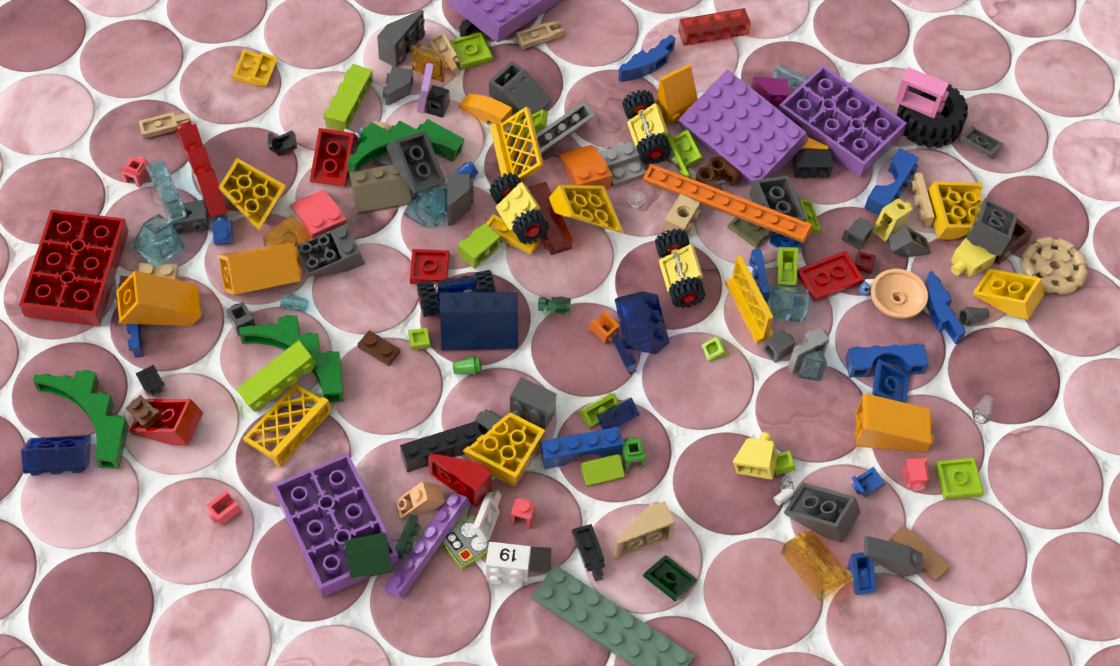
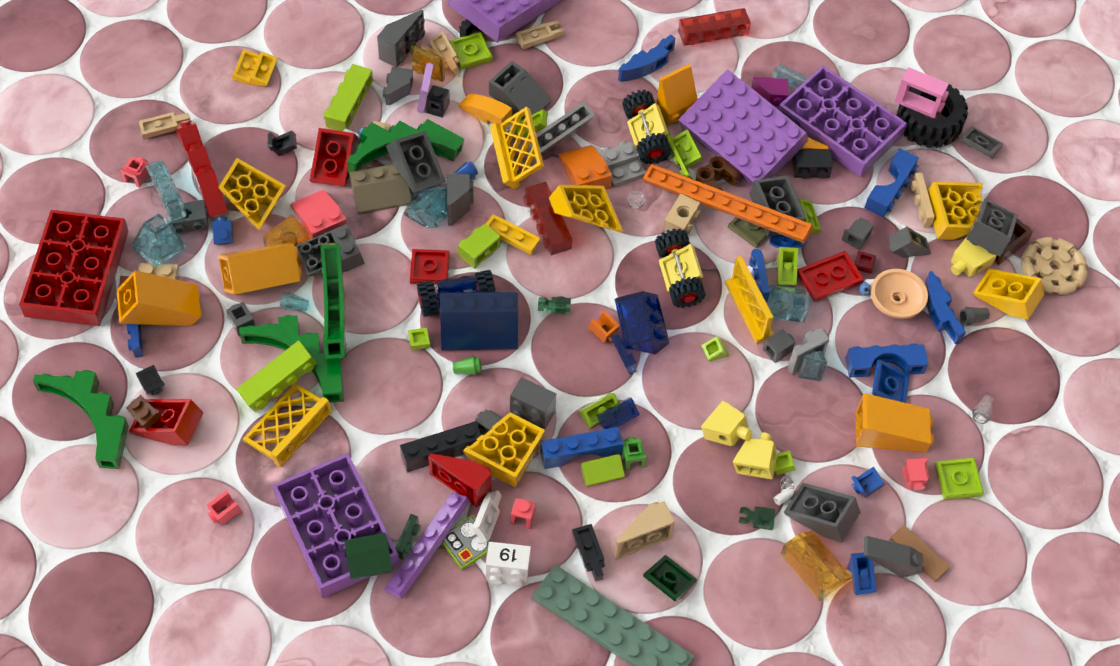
(56, 454): clear blue slope -> none
(334, 298): none -> green arch
(378, 348): reddish brown plate -> none
(420, 500): light nougat slope -> none
(518, 208): plate -> none
(540, 559): clear smoke slope -> none
(726, 425): none -> light yellow torso
(761, 517): none -> clear green plate
(898, 213): light yellow torso -> none

